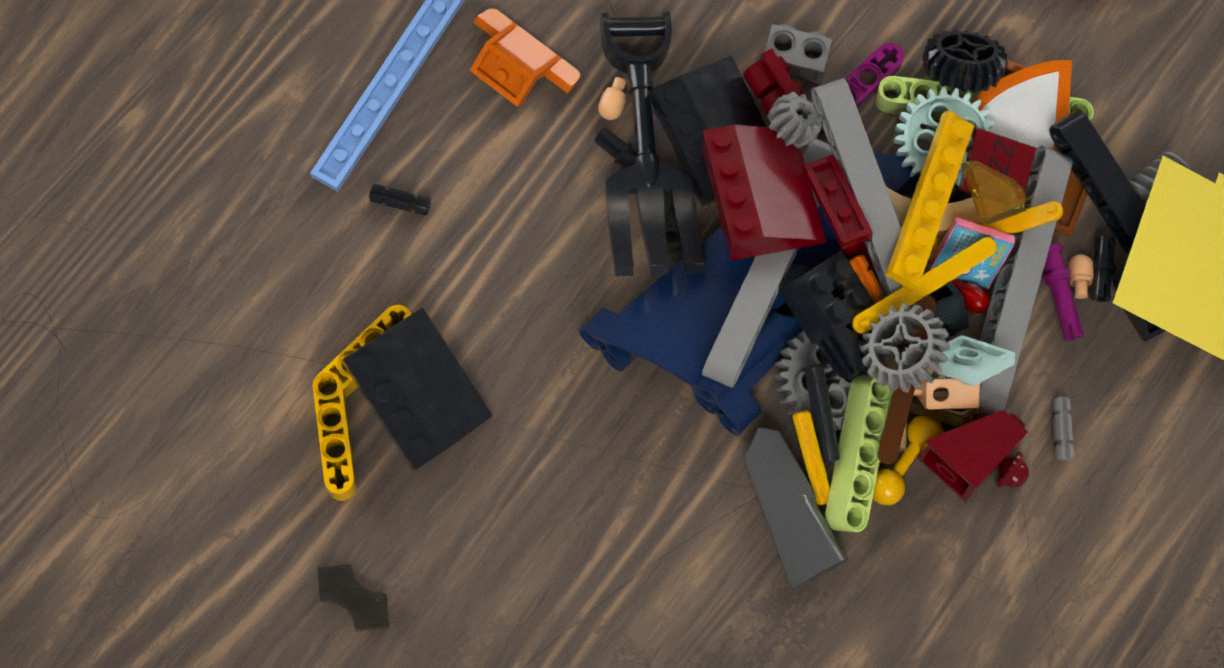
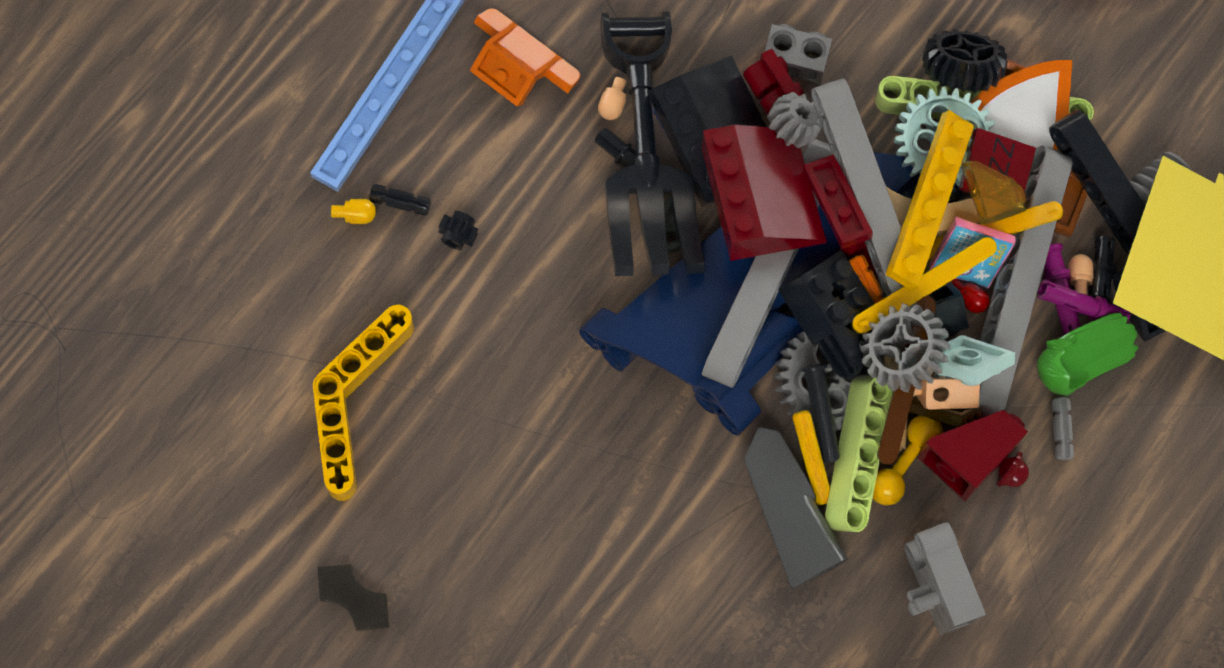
(355, 211): none -> yellow cylinder
(416, 388): black slope -> none
(458, 230): none -> black gear
(861, 91): magenta beam -> none
(943, 580): none -> light grey piece
(1079, 302): none -> magenta pin
(1086, 353): none -> bright green hair

